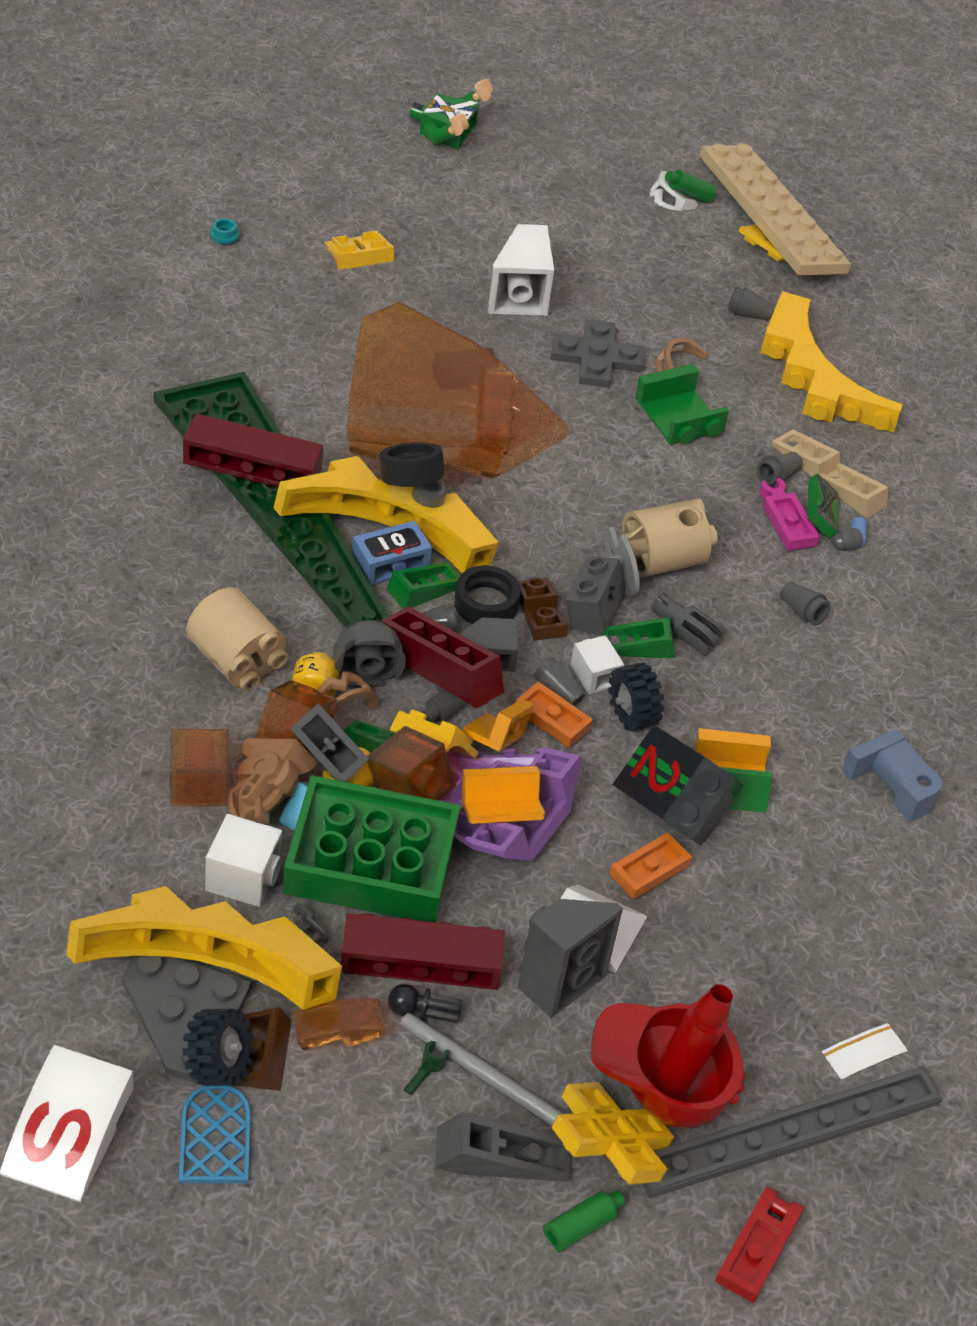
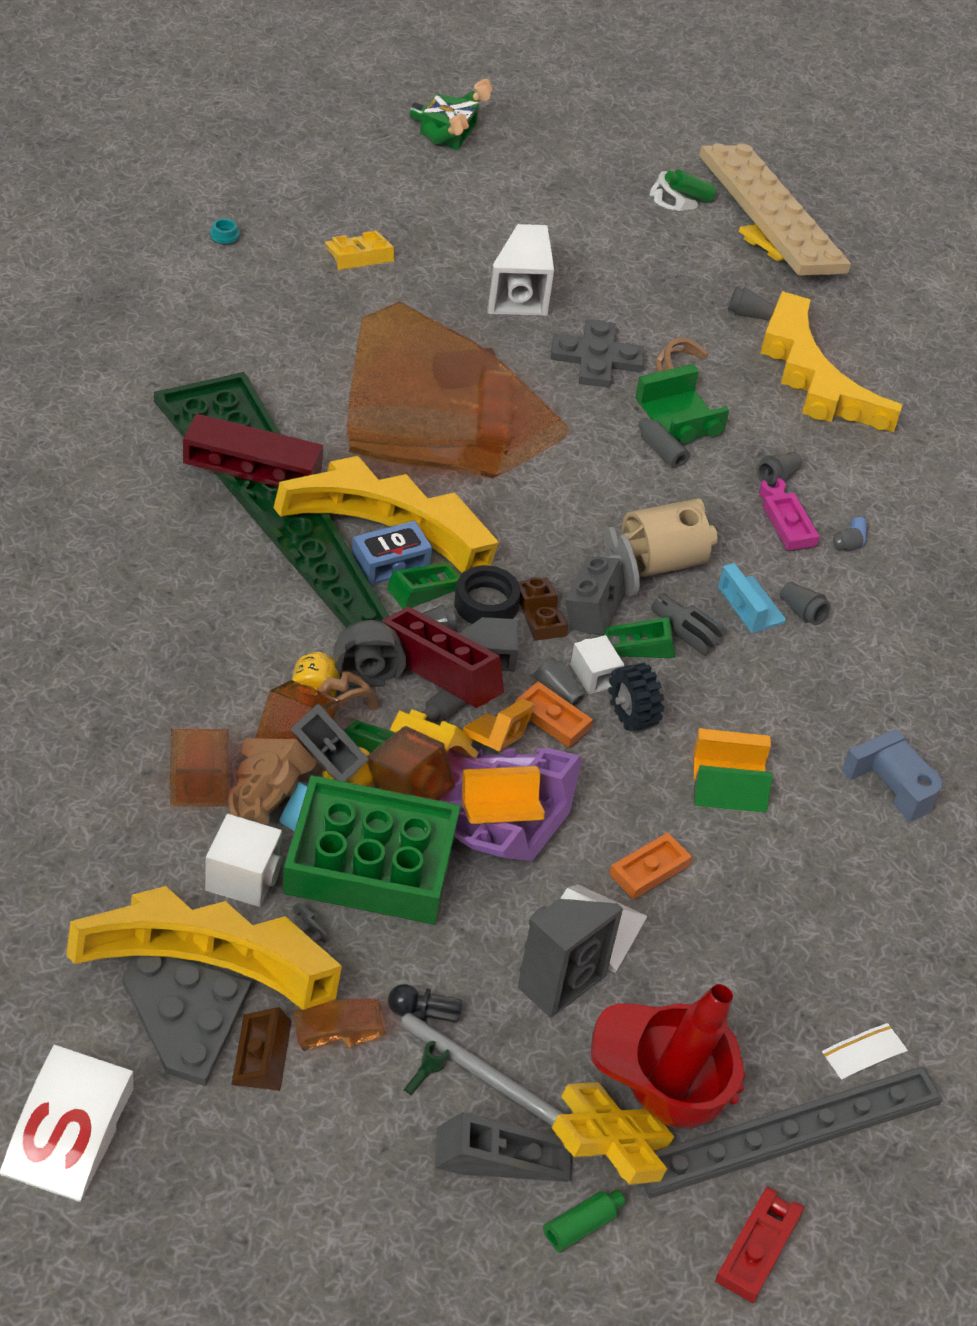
(217, 1177): dark azure window -> none
(218, 1047): black wheel -> none
(236, 637): tan cylinder -> none
(411, 464): black tyre -> none
(422, 951): dark red brick -> none
(431, 494): dark grey tile -> none
(663, 443): none -> dark grey cylinder
(678, 784): black slope -> none
(749, 599): none -> medium azure panel
(822, 505): green tile -> none
(852, 487): tan slope -> none

